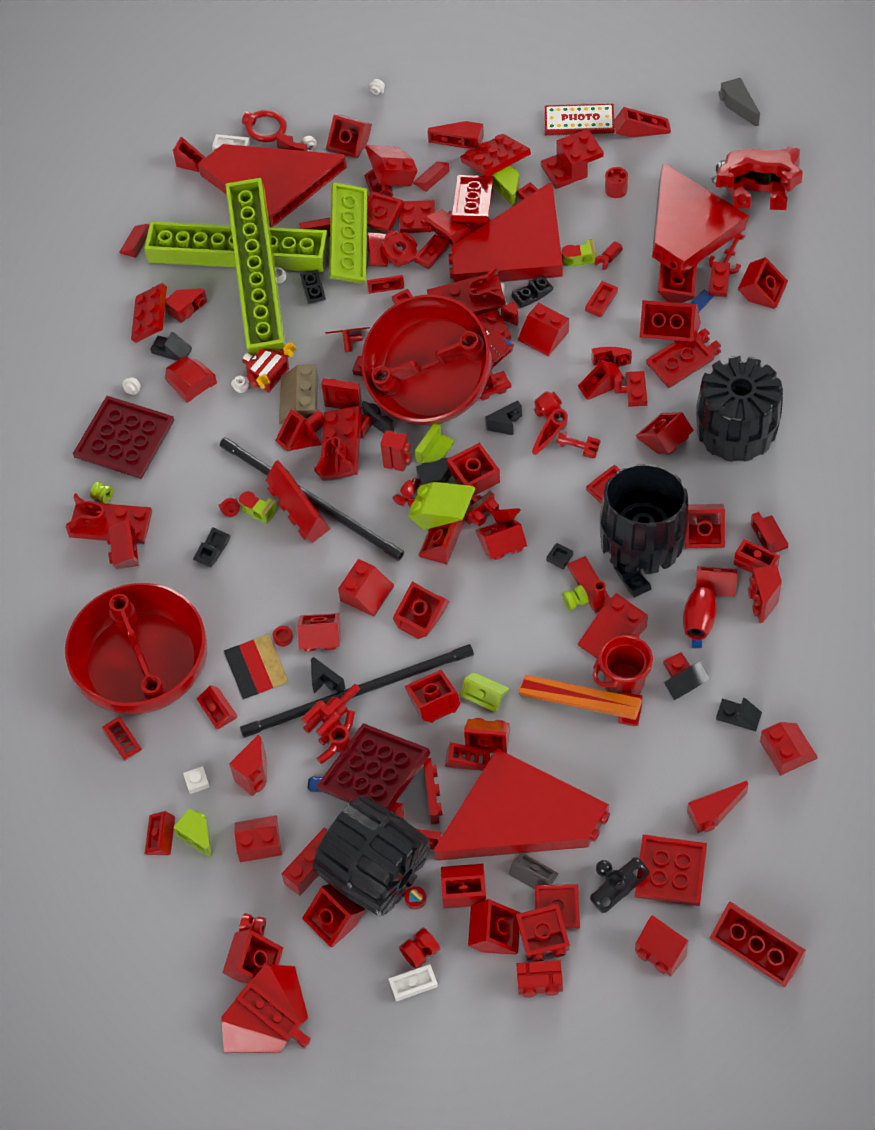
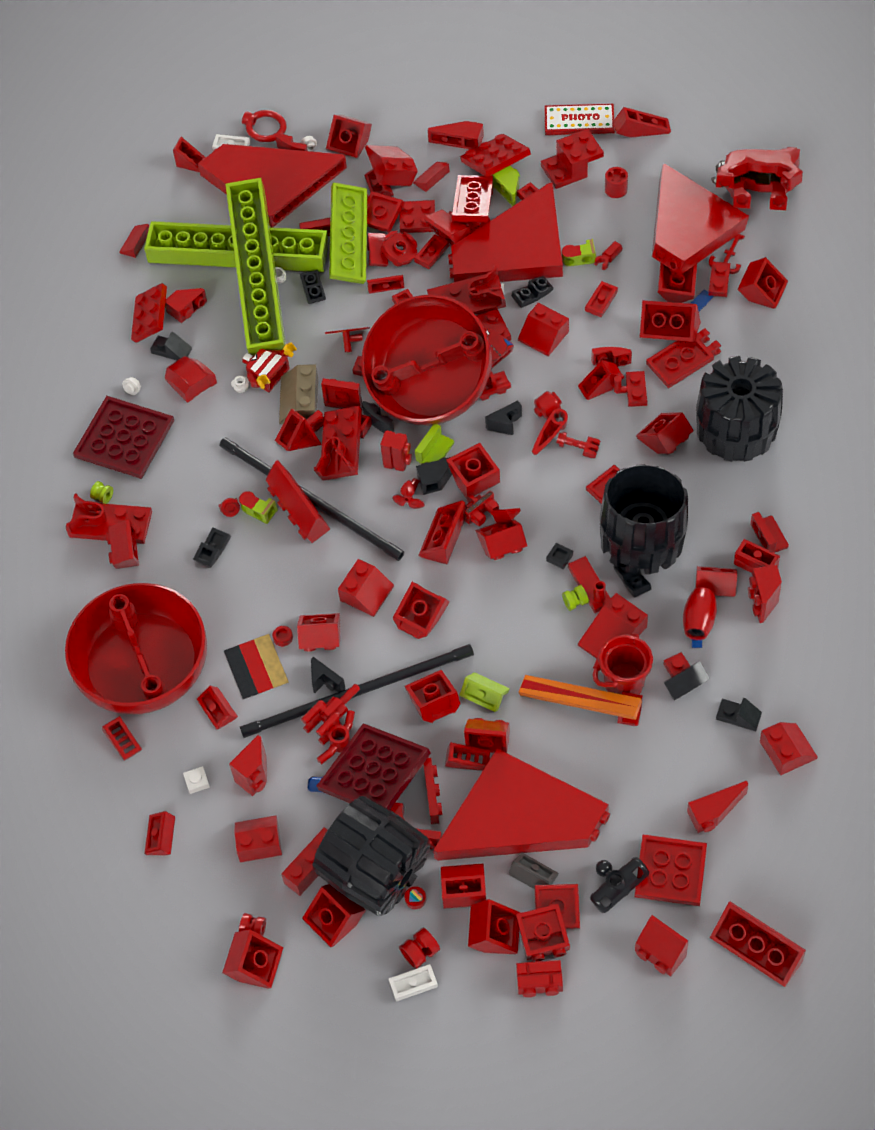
(194, 831): lime slope -> none
(266, 1013): red panel -> none
(377, 86): white plate -> none
(440, 504): lime slope -> none
(510, 313): red slope -> none
(705, 526): red slope -> none
(738, 100): dark grey slope -> none

